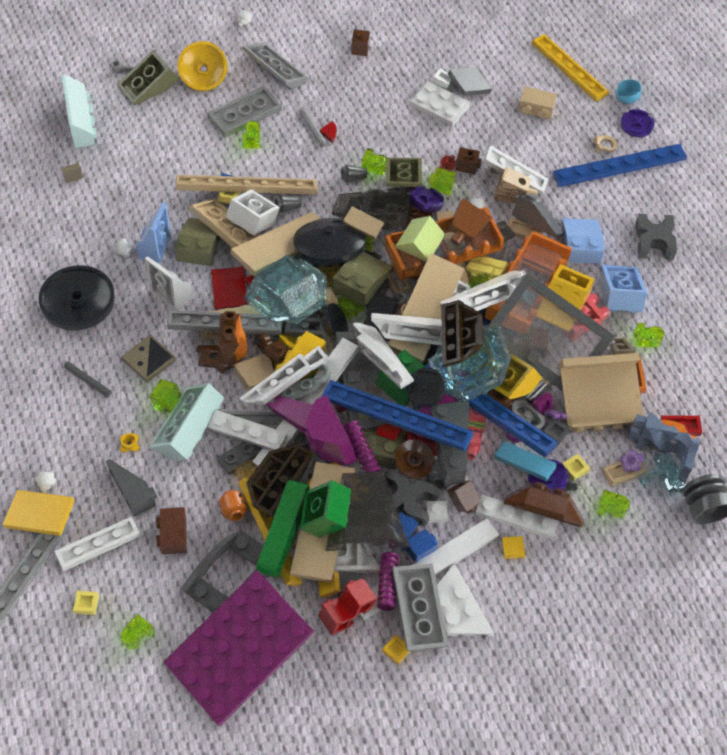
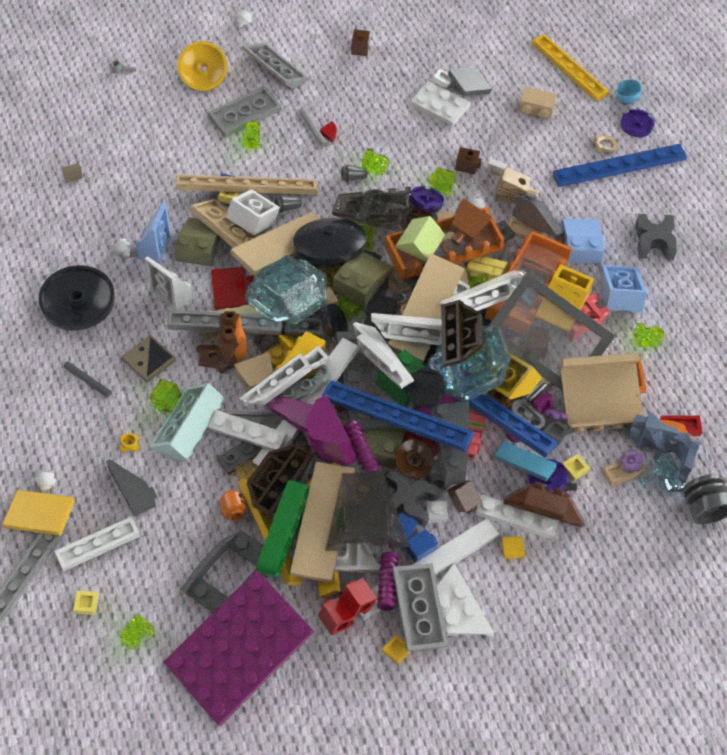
(79, 112): light aqua slope -> none
(148, 79): olive slope -> none
(172, 530): copper brick -> none
(273, 350): reddish brown plate -> none
(325, 509): green brick -> none
(363, 222): tan tile -> none
(388, 431): red tile -> none
(404, 172): olive slope -> none
(447, 162): clear red plate -> none
(499, 160): white plate -> none
(613, 503): clear neon green leg -> none
(622, 346): dark tan plate -> none

